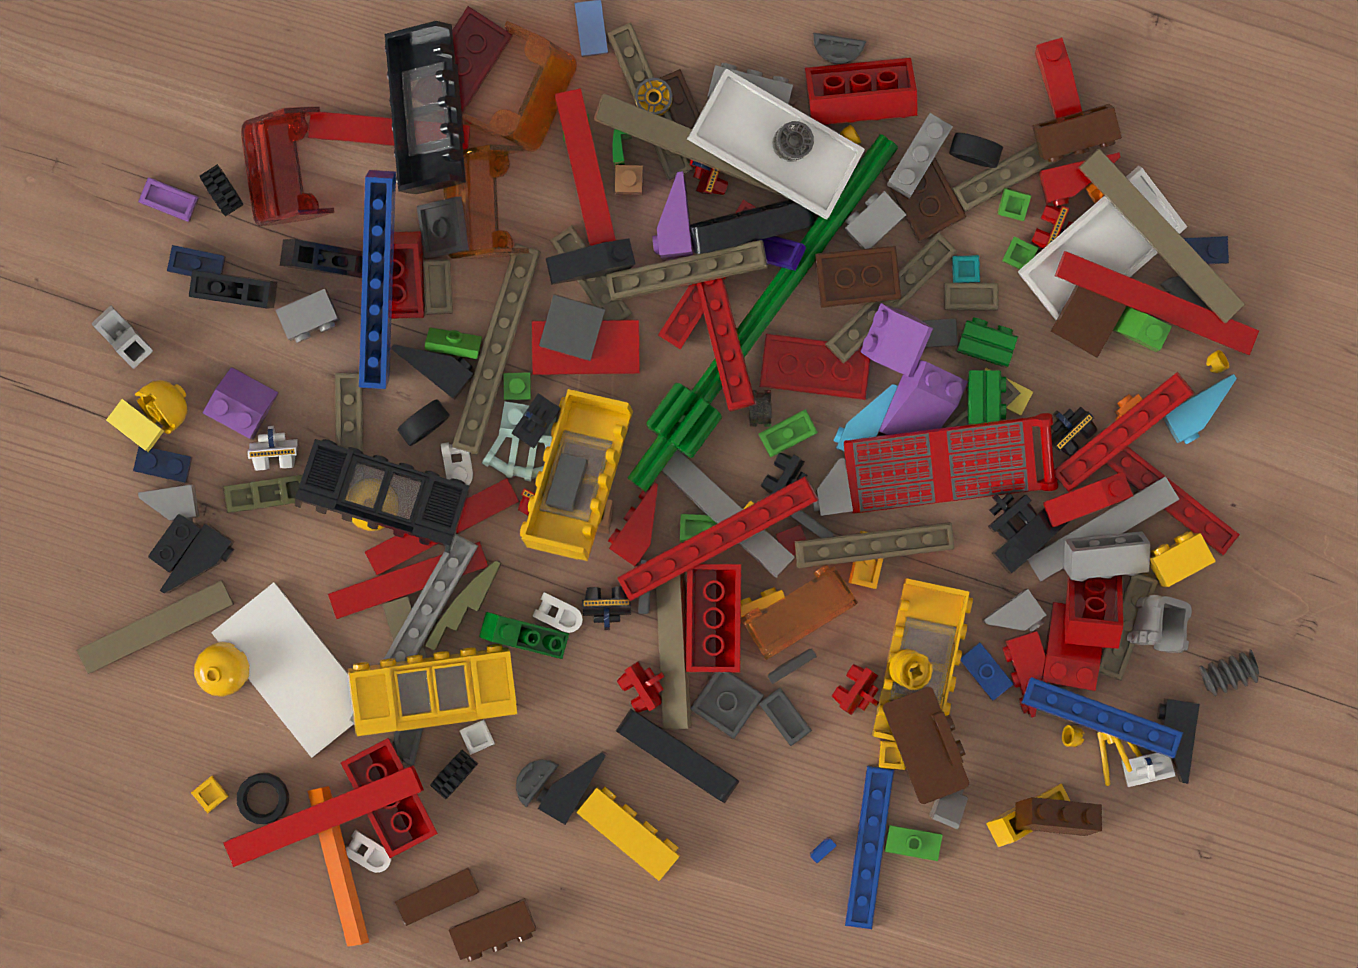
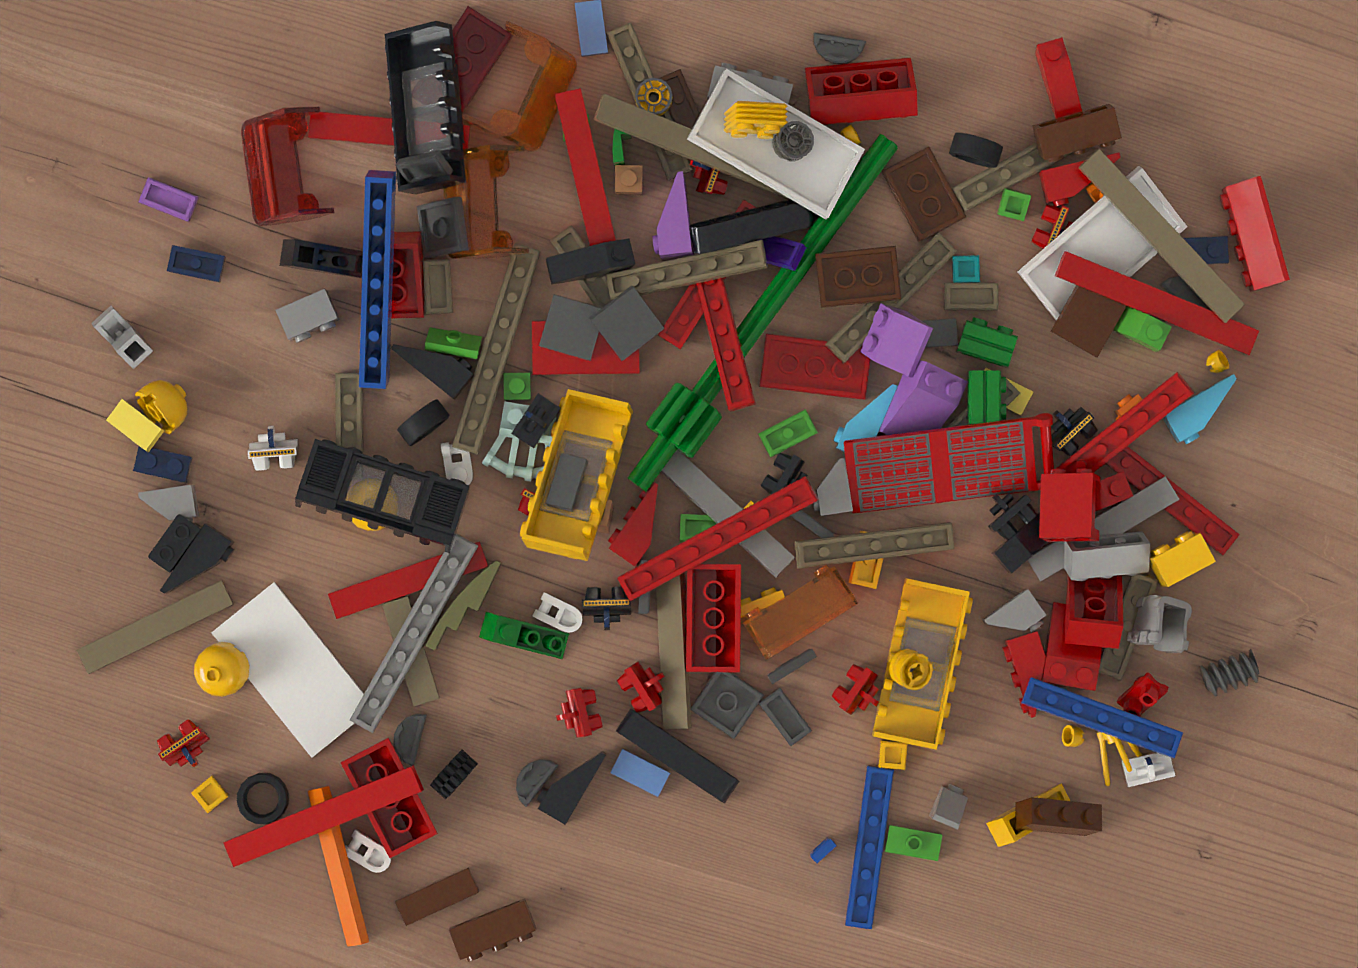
(185, 748): none -> red hips
(221, 190): black tyre -> none
(233, 289): black slope -> none
(240, 403): medium lavender slope -> none
(261, 494): olive slope -> none
(423, 166): none -> dark grey tile
(432, 690): yellow window -> none
(477, 508): red tile -> none
(477, 737): white tile -> none
(575, 712): none -> red hips
(627, 323): none -> dark grey tile
(628, 833): yellow brick -> none
(640, 772): none -> medium blue tile
(755, 118): none -> yellow brick
(762, 411): clear smoke wheel -> none
(788, 537): red tile -> none
(874, 221): light grey brick -> none
(919, 155): light grey brick -> none
(927, 745): reddish brown bracket -> none
(986, 671): blue plate -> none
(1019, 253): bright green plate -> none
(1068, 506): none -> red panel
(1142, 695): none -> red hips
(1181, 717): black slope -> none
(1254, 234): none -> slope

